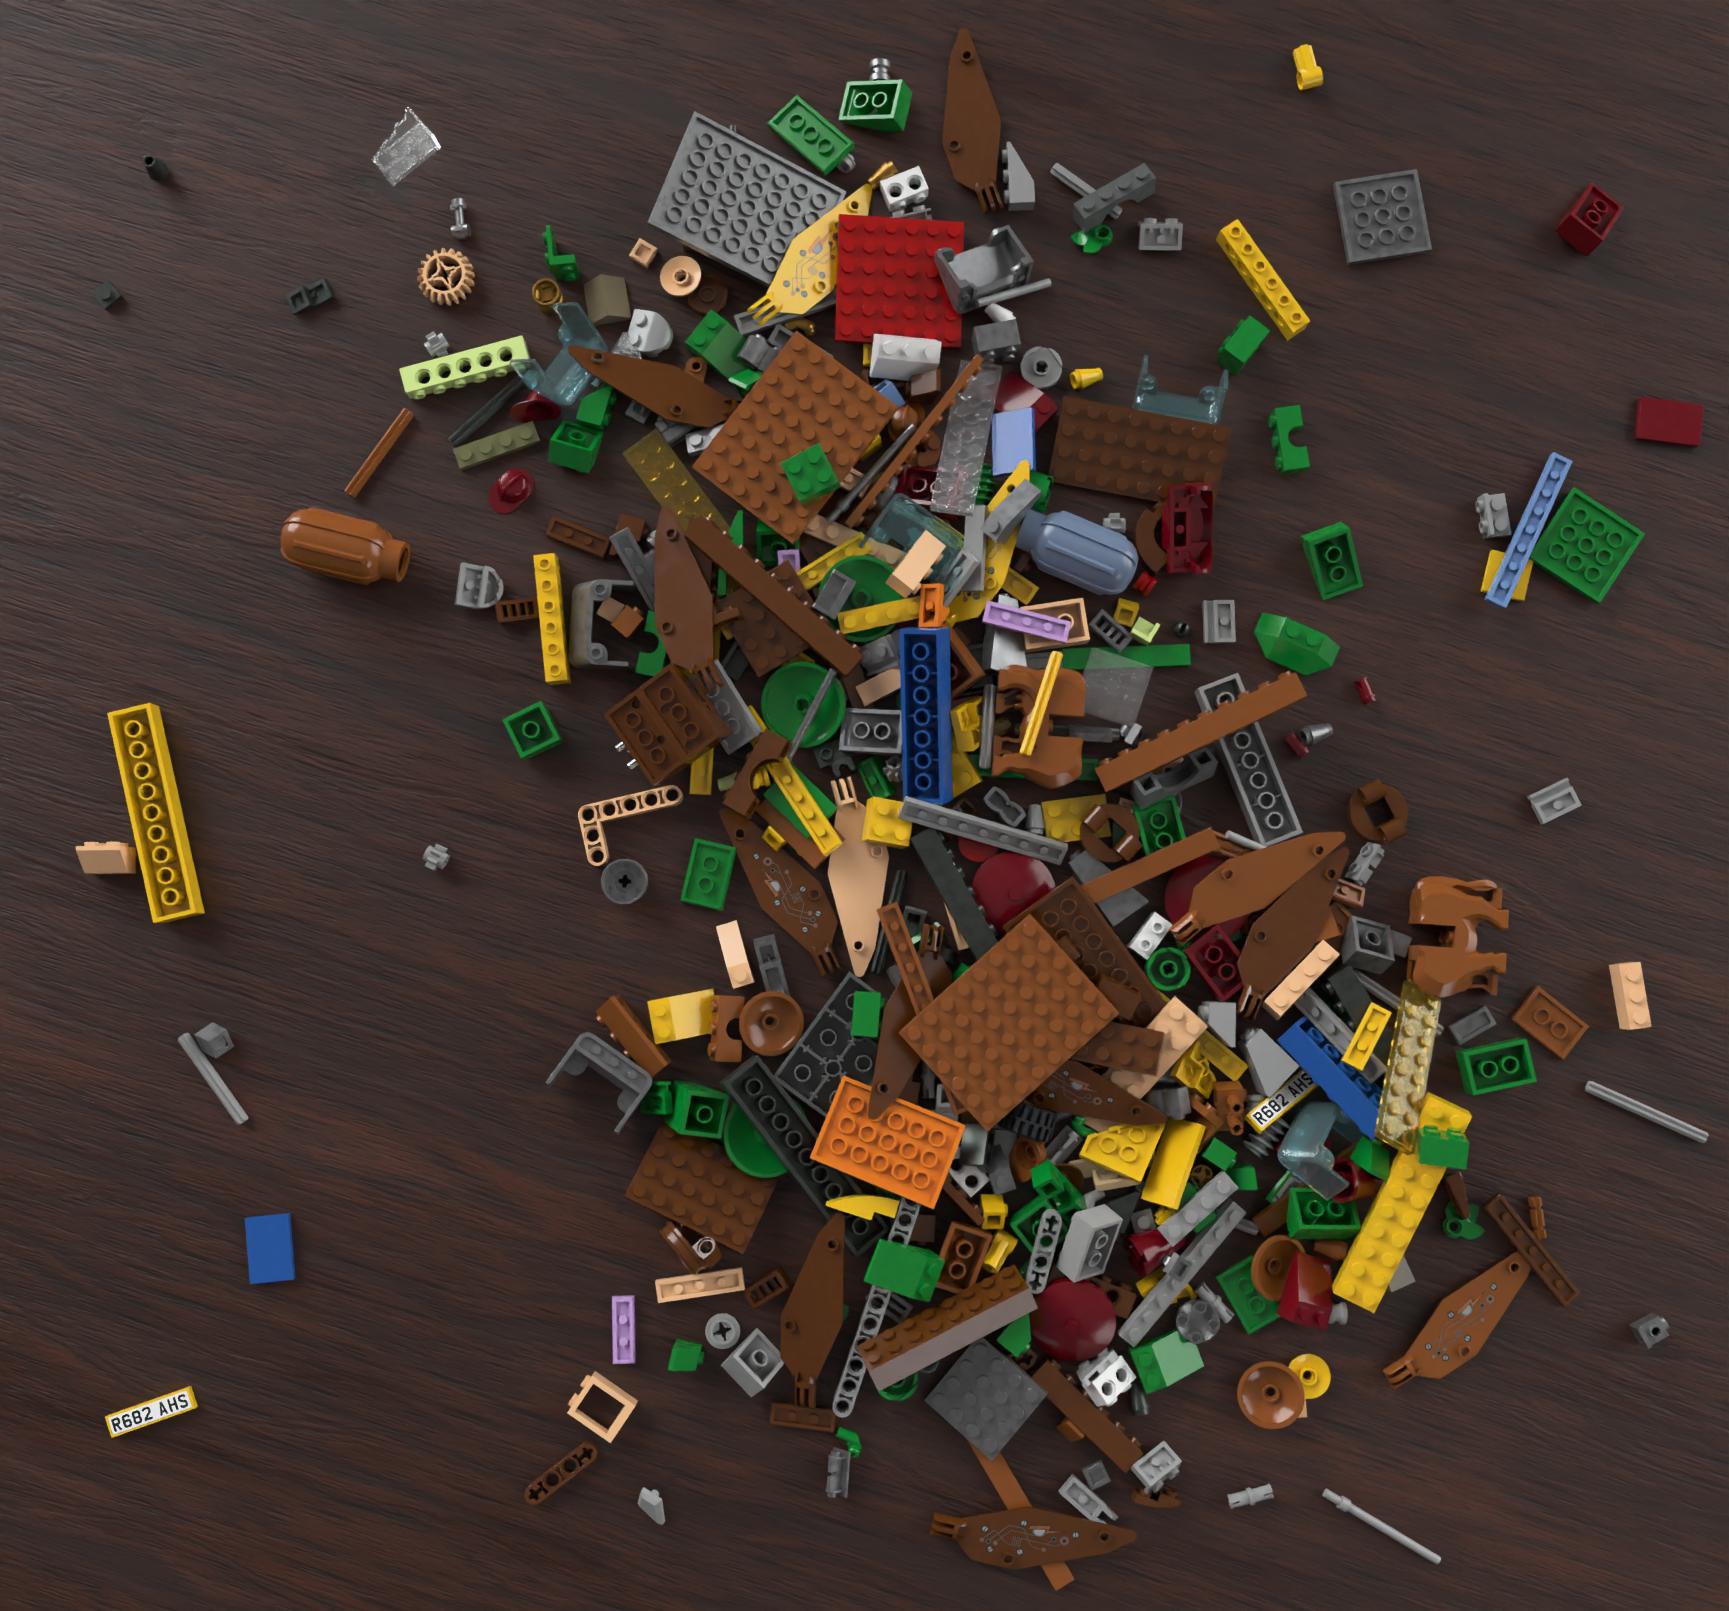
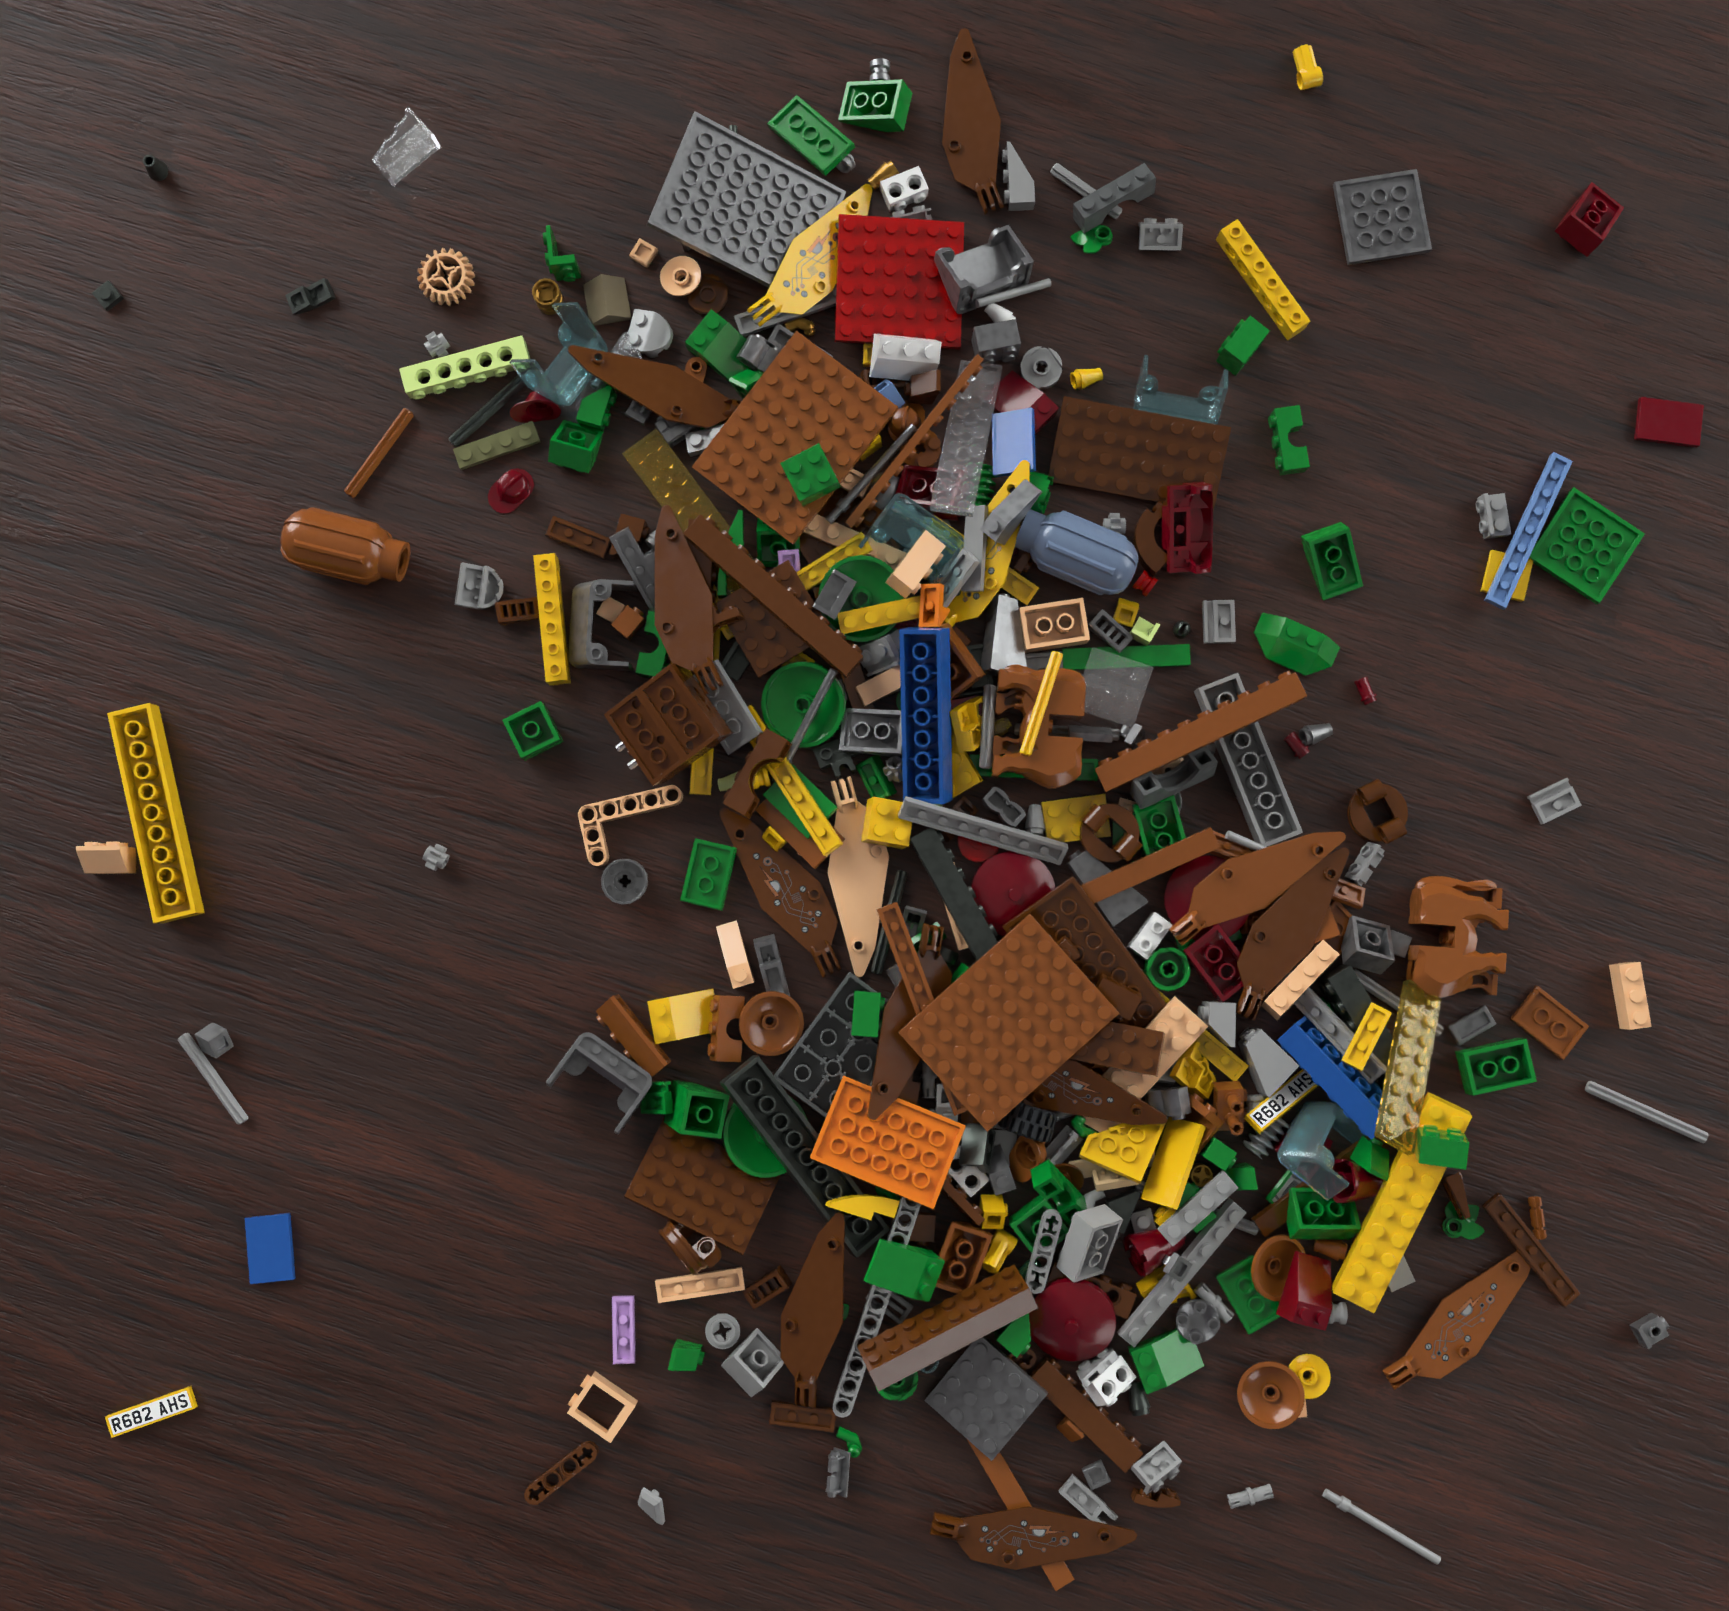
(460, 230): flat silver bar -> none
(1026, 622): lavender plate -> none

